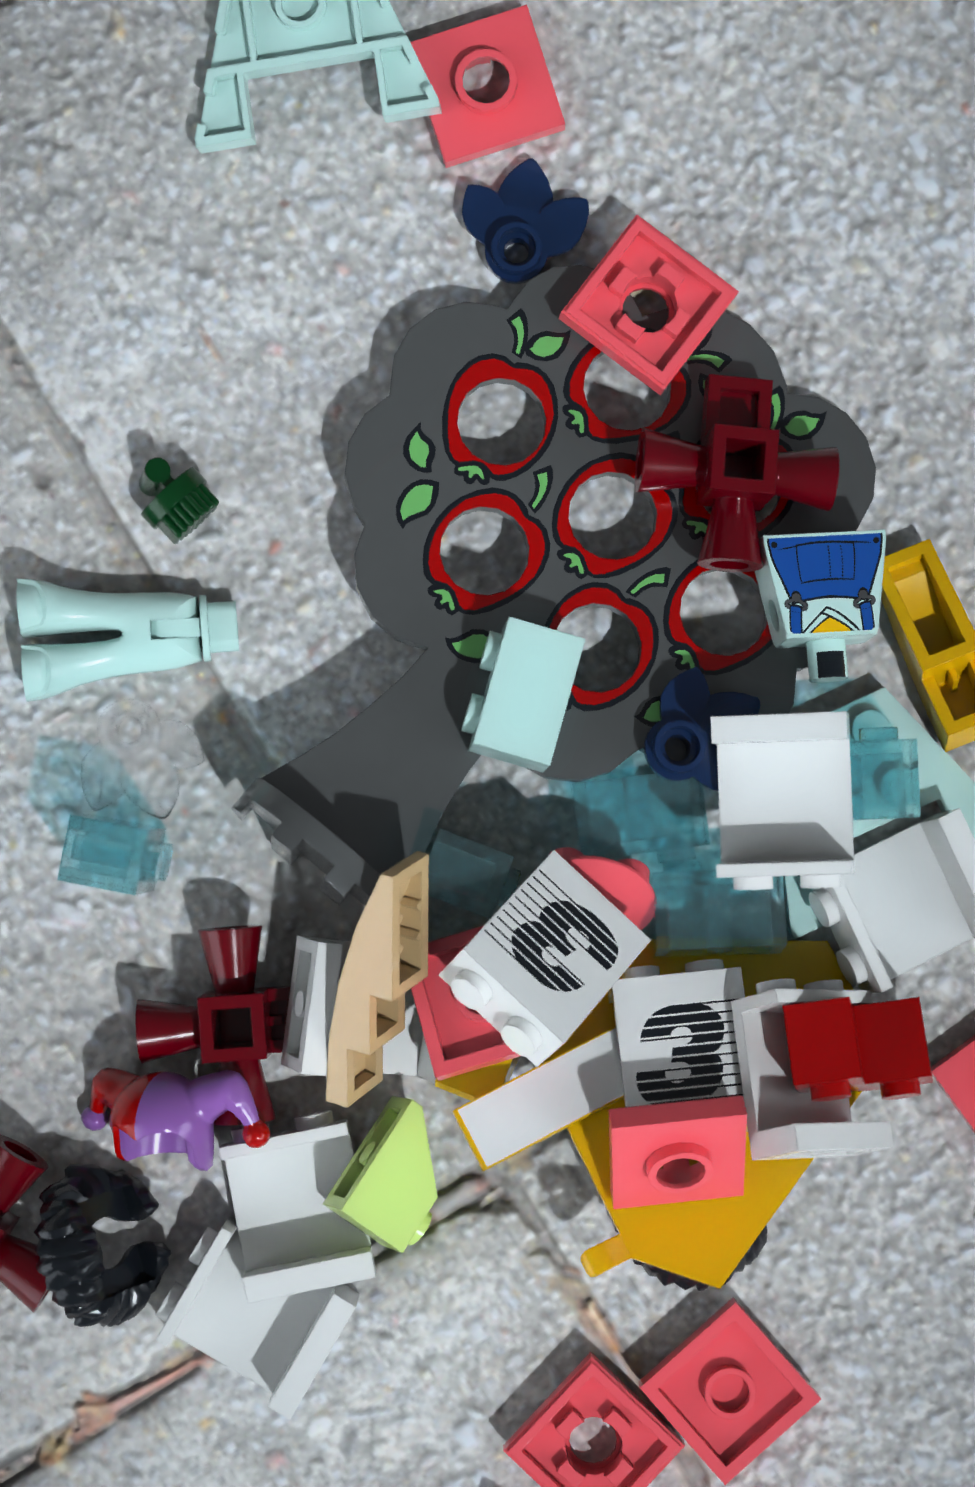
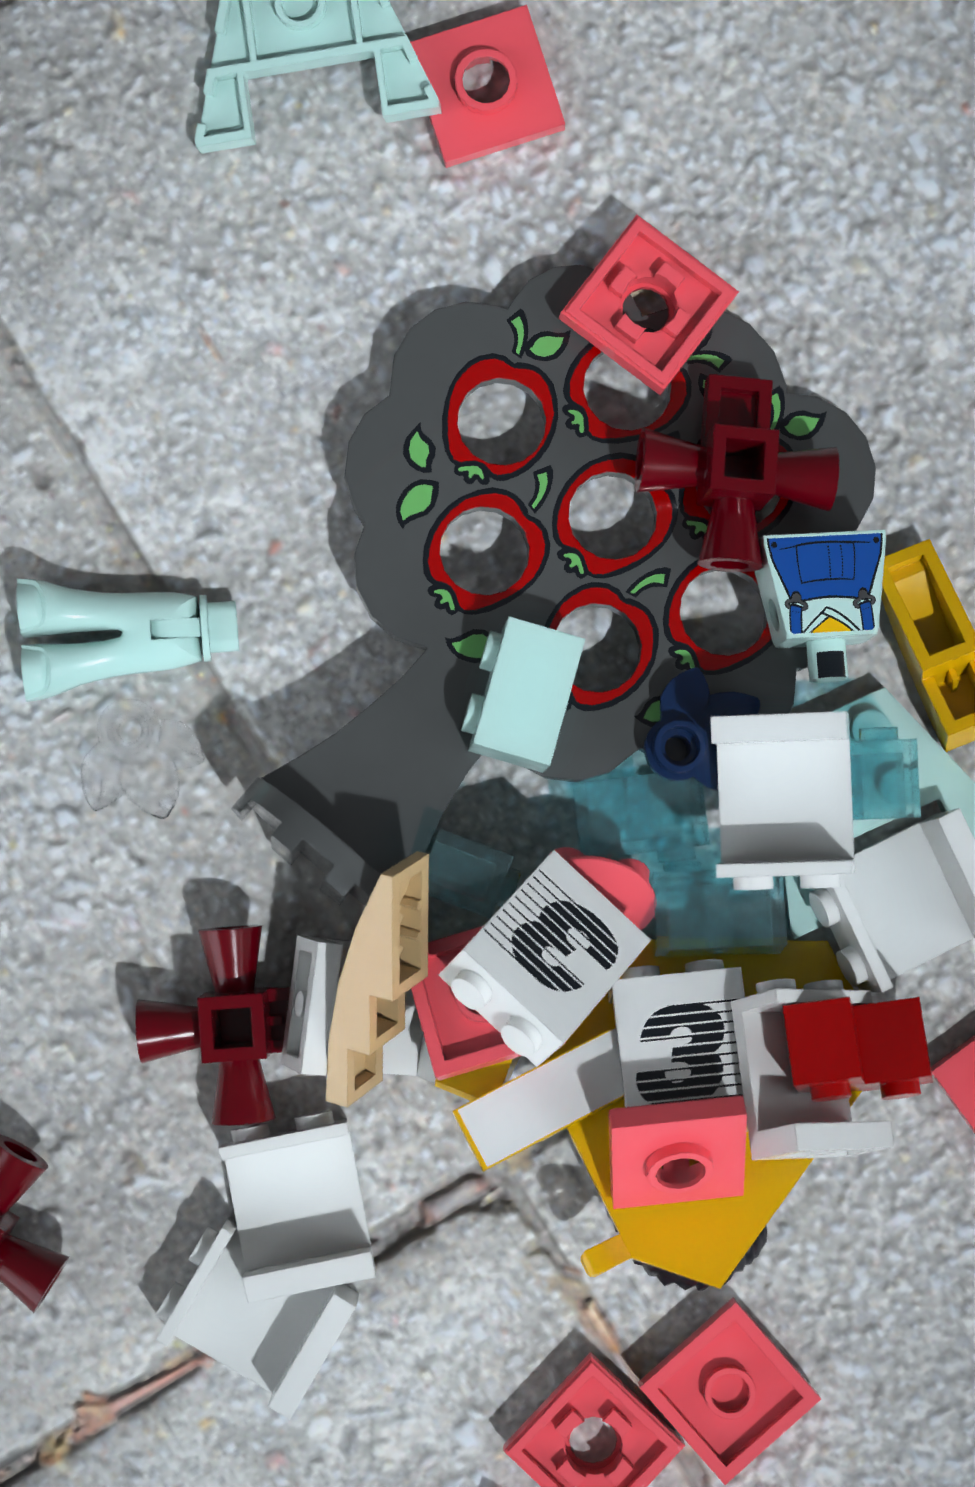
(73, 1257): black piece -> none
(114, 854): clear light blue brick -> none
(171, 1112): medium lavender piece -> none
(177, 503): dark green piece -> none
(389, 1179): yellowish green slope -> none
(523, 215): dark blue plate -> none

